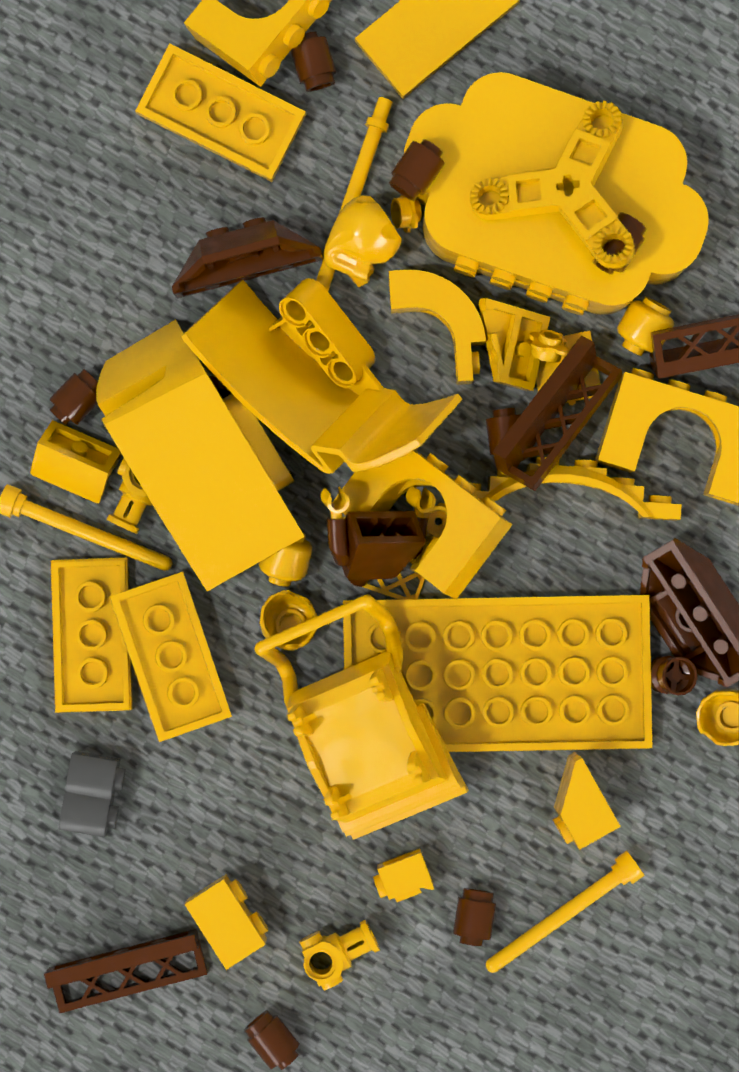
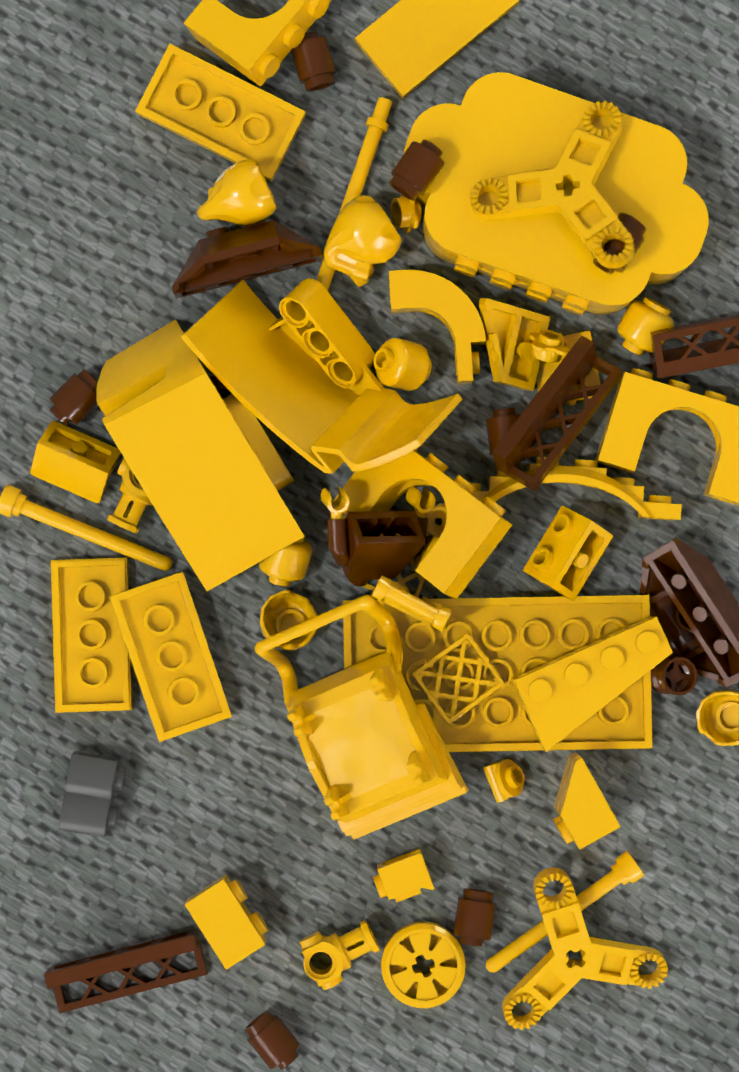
(239, 196): none -> yellow piece
(402, 364): none -> yellow head
(412, 985): none -> yellow wheel
(421, 609): none -> yellow plate
(482, 660): none -> yellow window
(504, 779): none -> yellow plate
(567, 552): none -> yellow brick
(567, 931): none -> yellow piece
(582, 682): none -> yellow wedge

